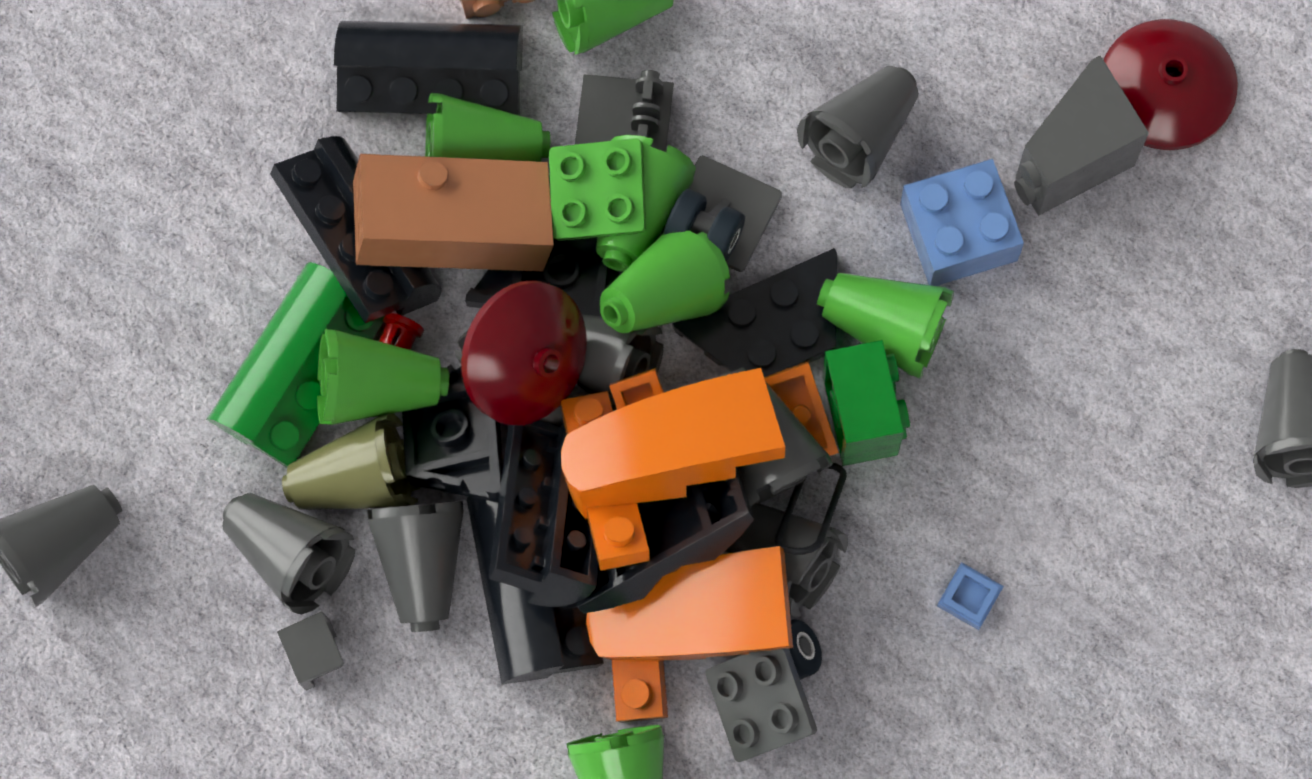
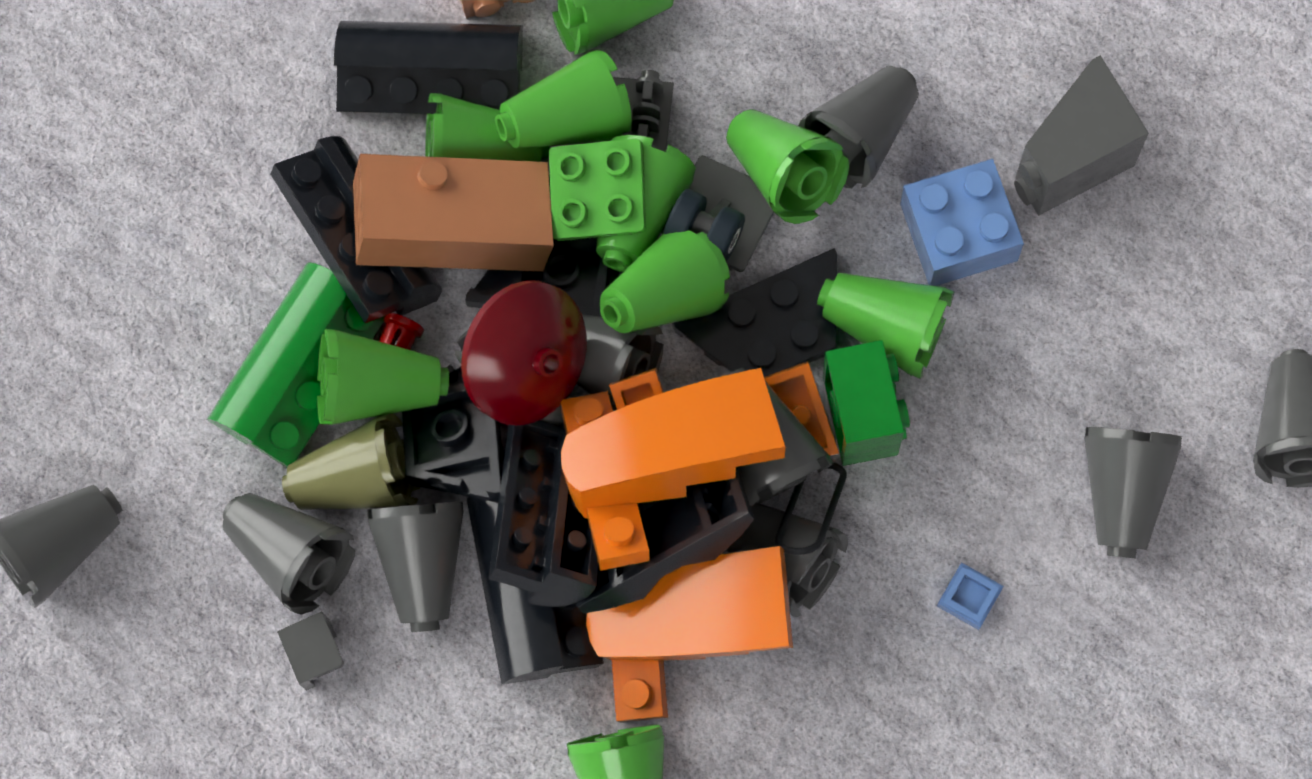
(568, 107): none -> bright green cone
(763, 695): dark grey plate -> none
(788, 164): none -> bright green cone
(1128, 484): none -> dark grey cone
(1181, 108): dark red dish -> none

